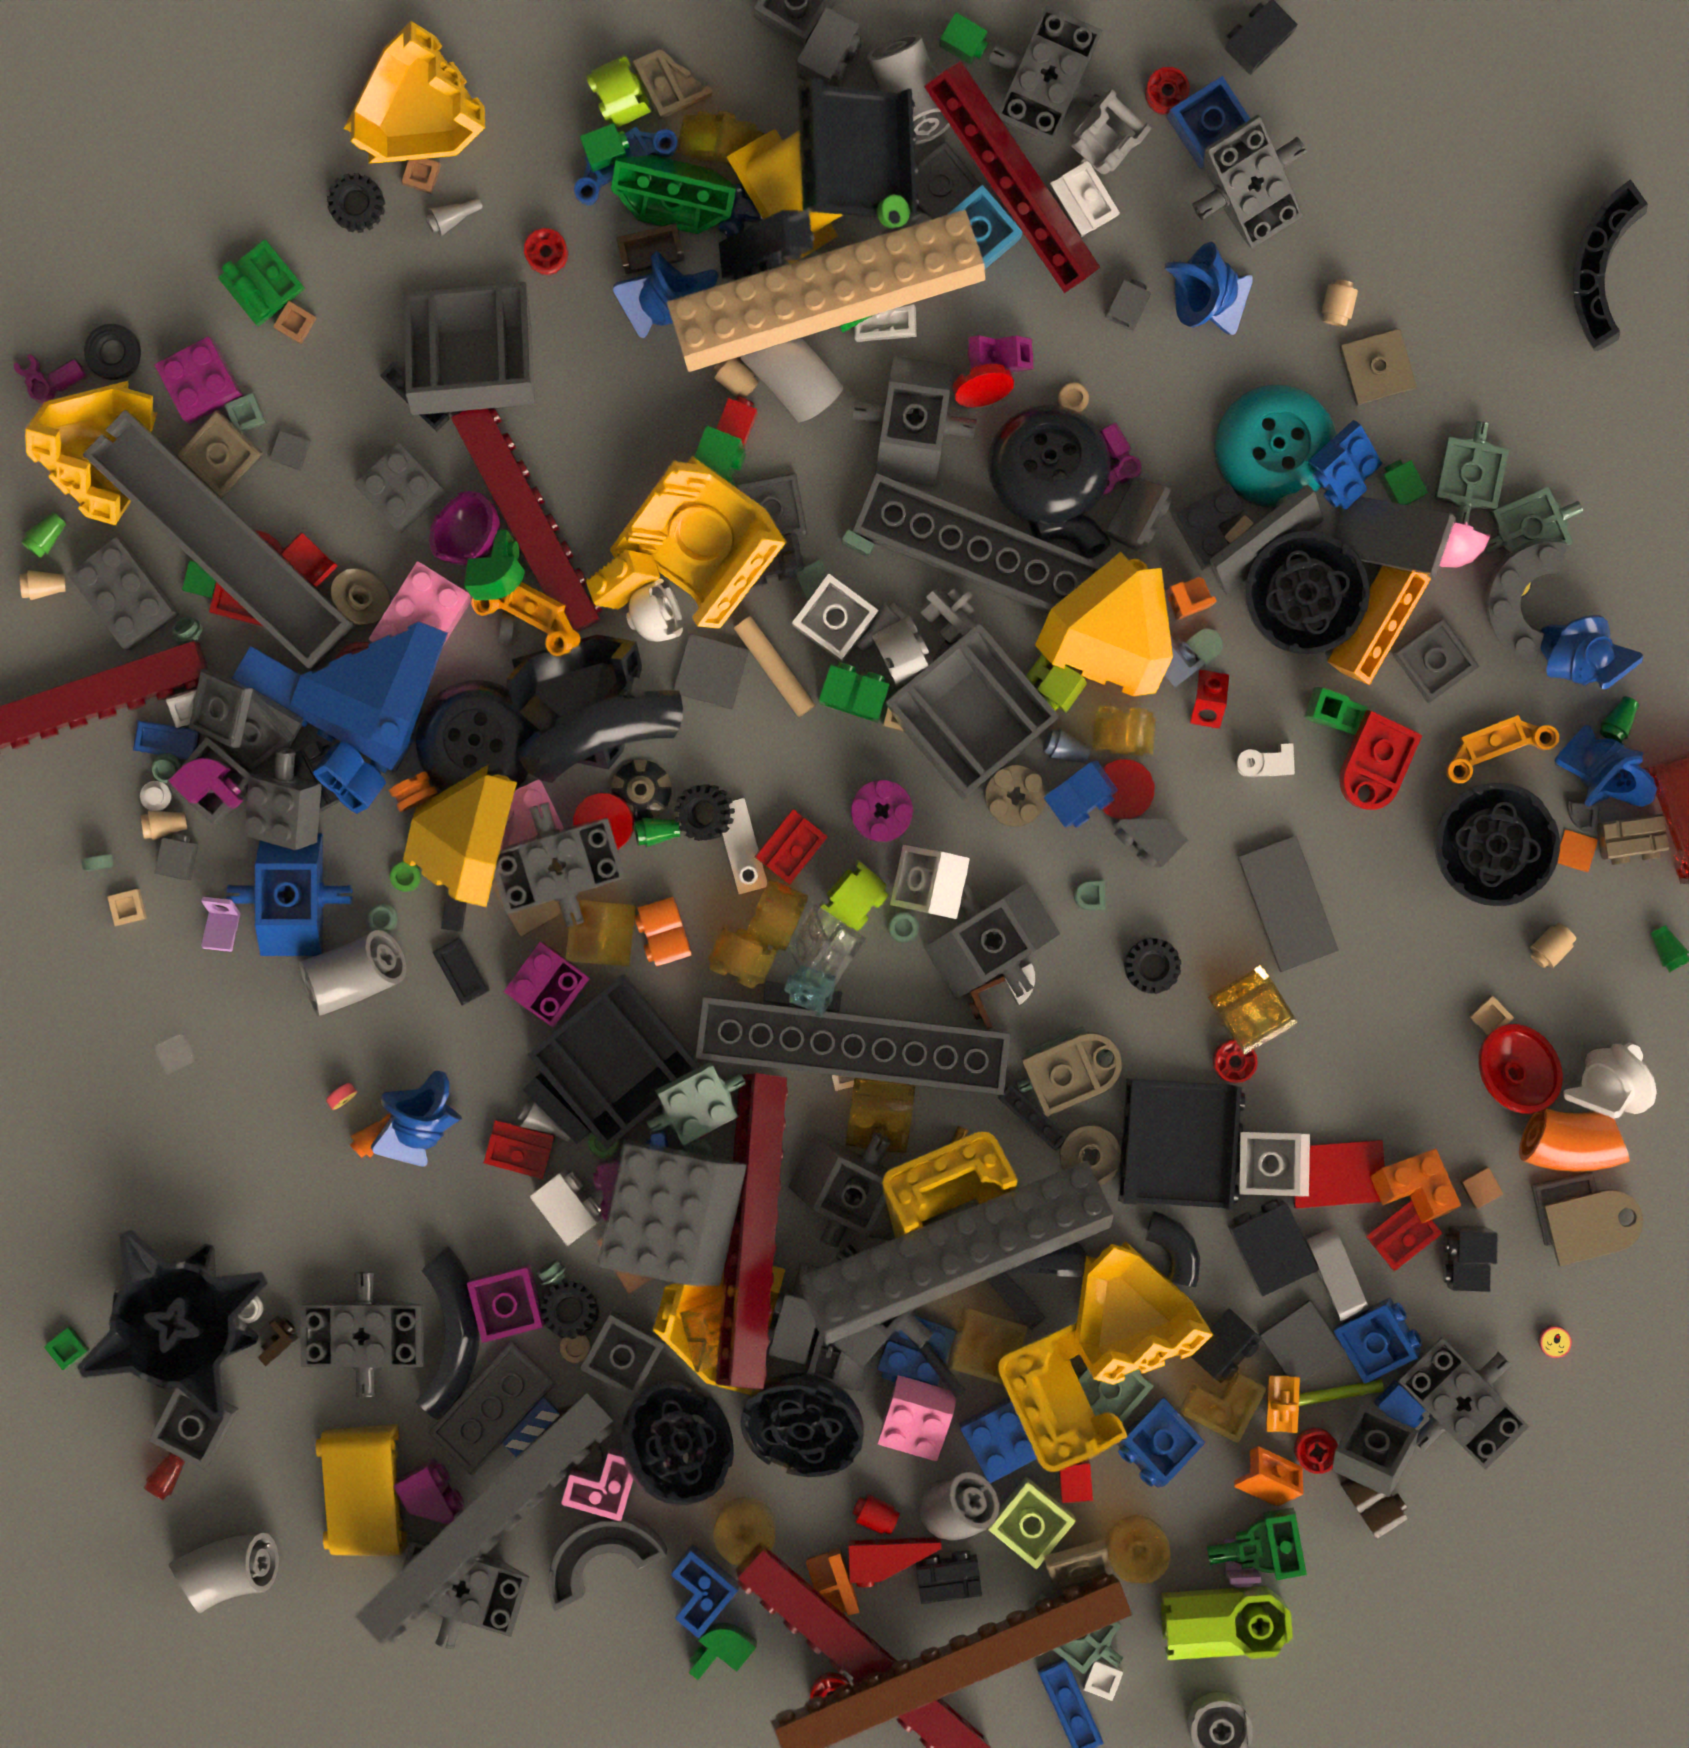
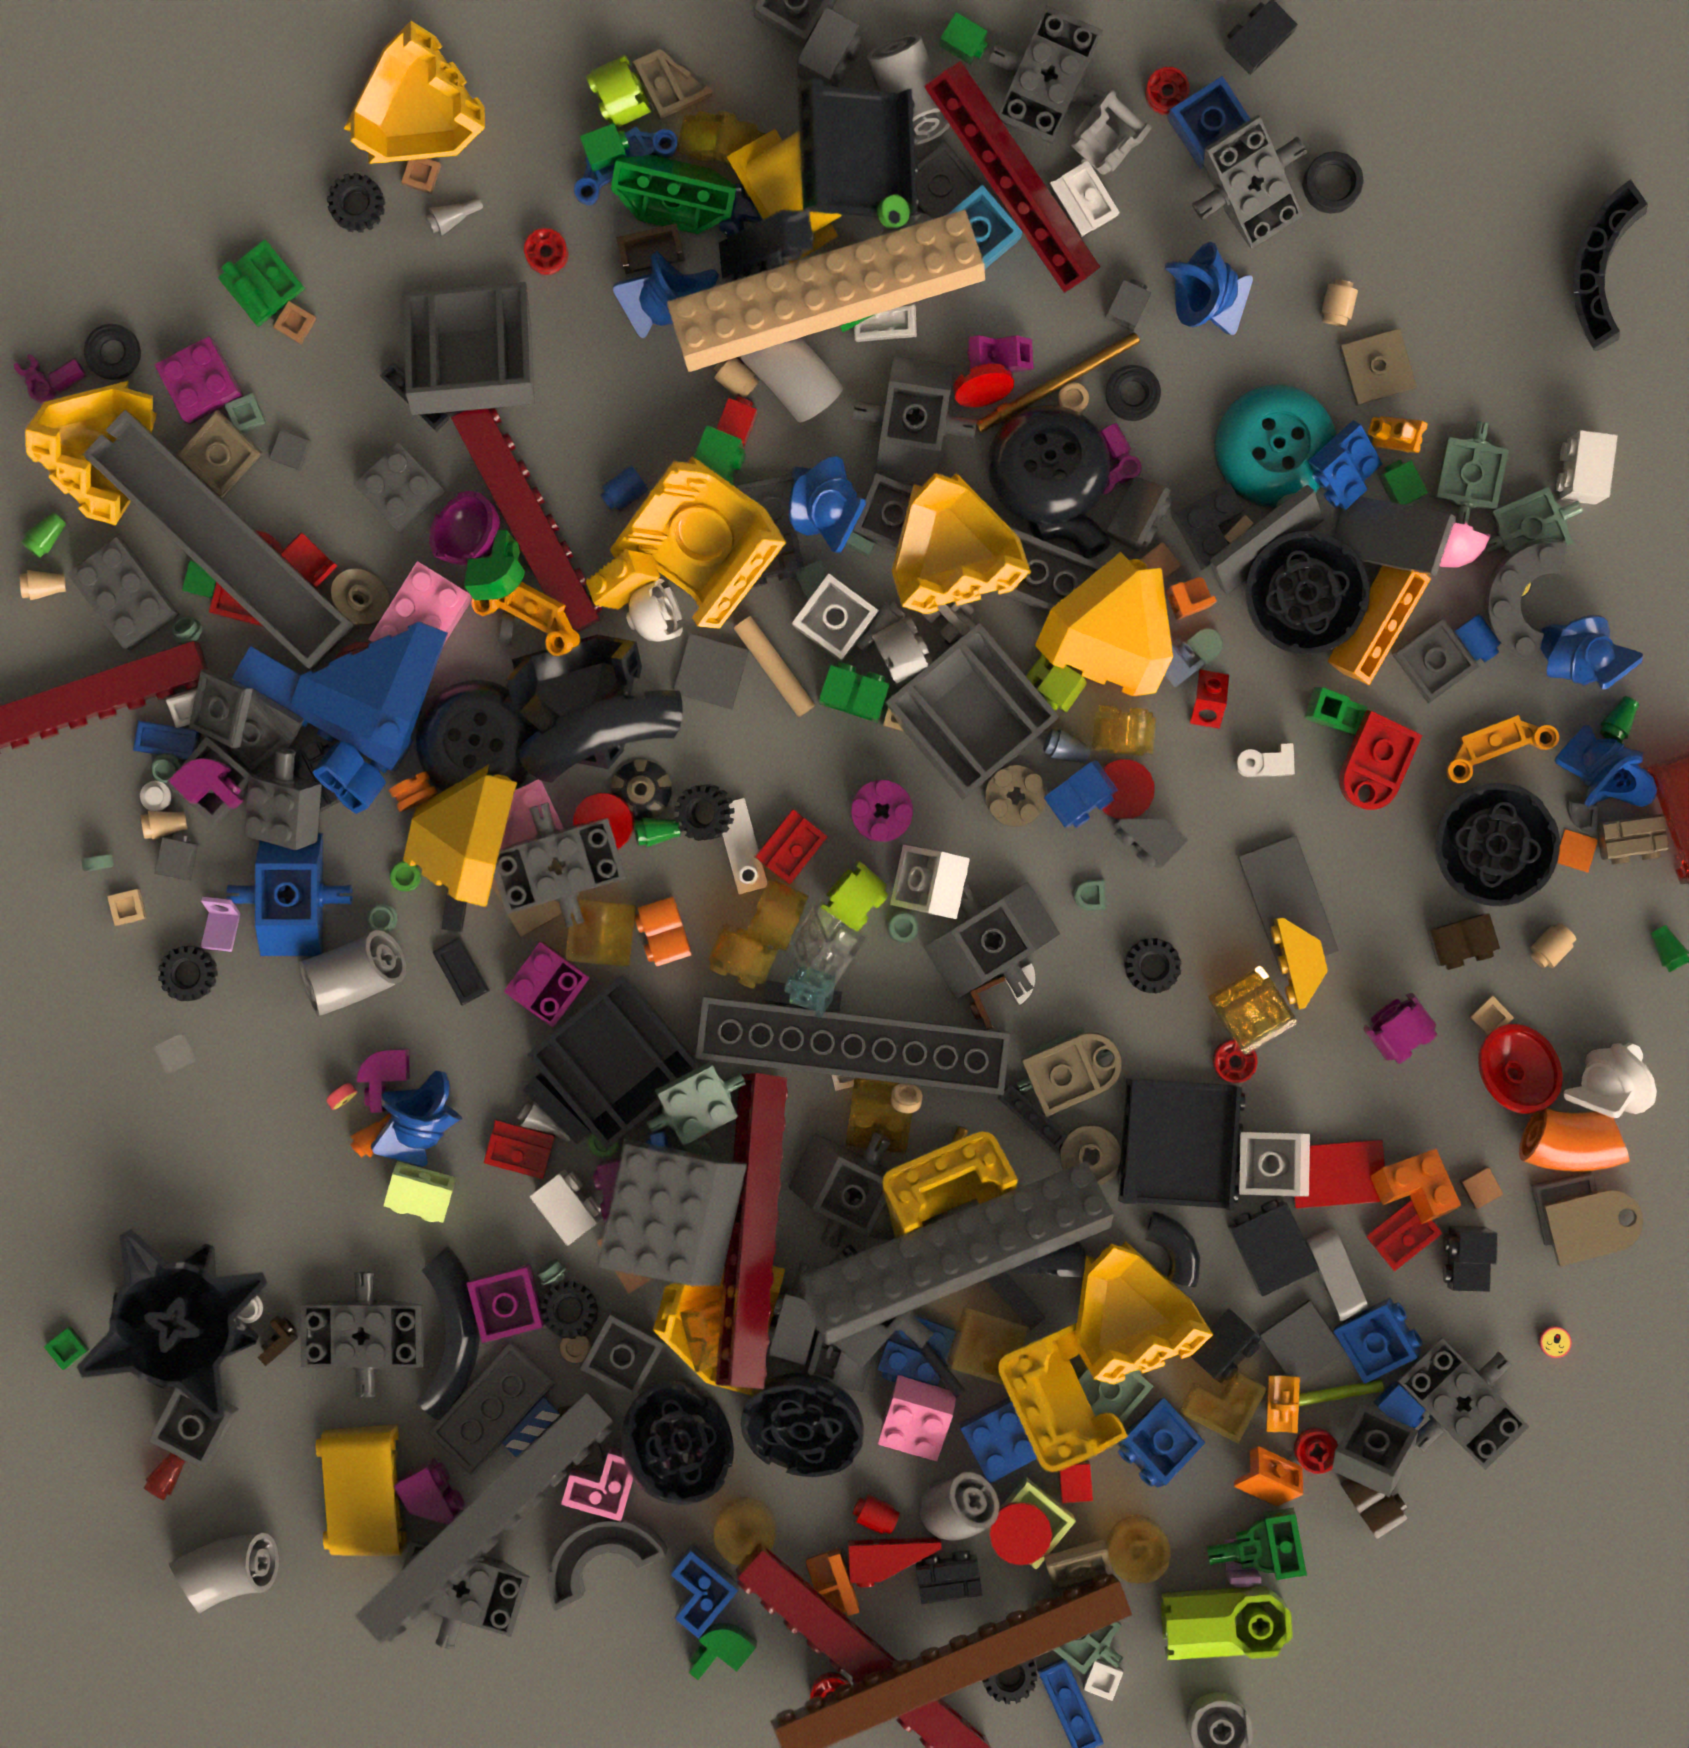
(169, 977): none -> black tyre
(379, 1068): none -> magenta brick
(419, 1192): none -> yellowish green brick
(623, 489): none -> blue brick
(825, 502): none -> blue helmet
(906, 1098): none -> tan tile
(954, 548): none -> yellow panel
(1007, 410): none -> pearl gold bar
(1017, 1690): none -> black tyre
(1021, 1533): none -> red tile
(1146, 379): none -> black tyre
(1161, 558): none -> medium nougat tile
(1301, 961): none -> yellow slope
(1339, 159): none -> black tyre
(1397, 433): none -> light orange hips
(1401, 1028): none -> magenta brick
(1464, 940): none -> dark brown brick
(1478, 638): none -> blue brick
(1587, 467): none -> white brick

